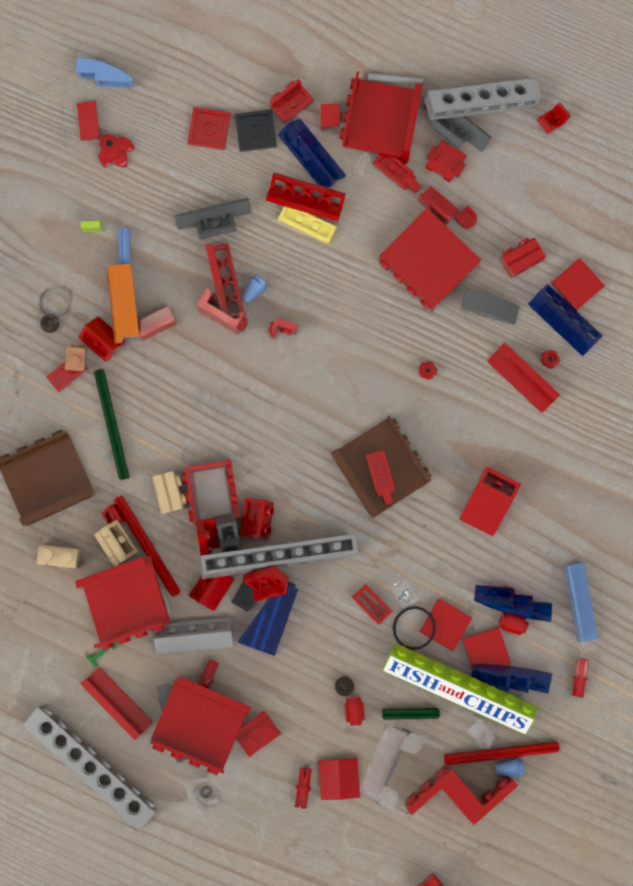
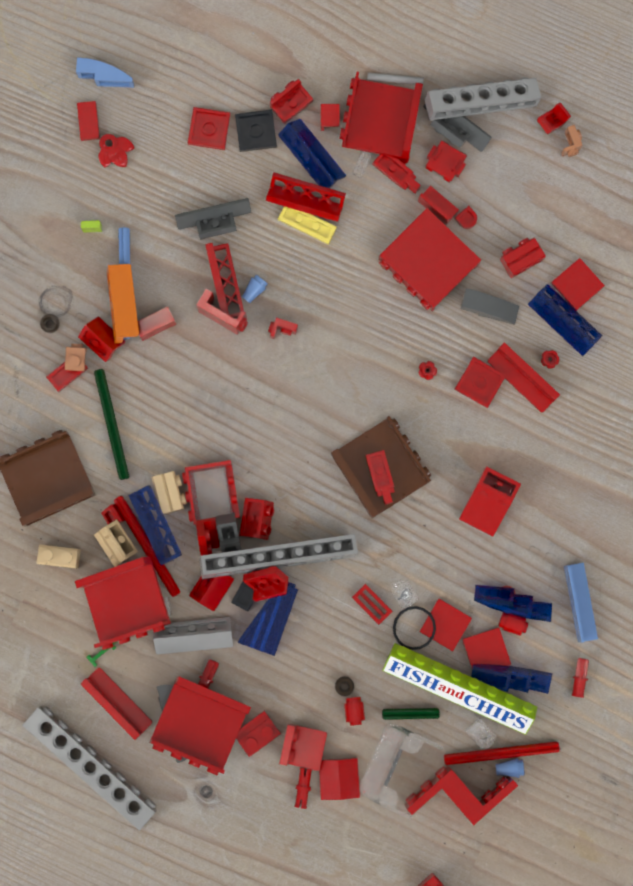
(152, 526): none -> clear blue fence
(303, 747): none -> red bracket
(480, 382): none -> red tile
(574, 139): none -> nougat bracket

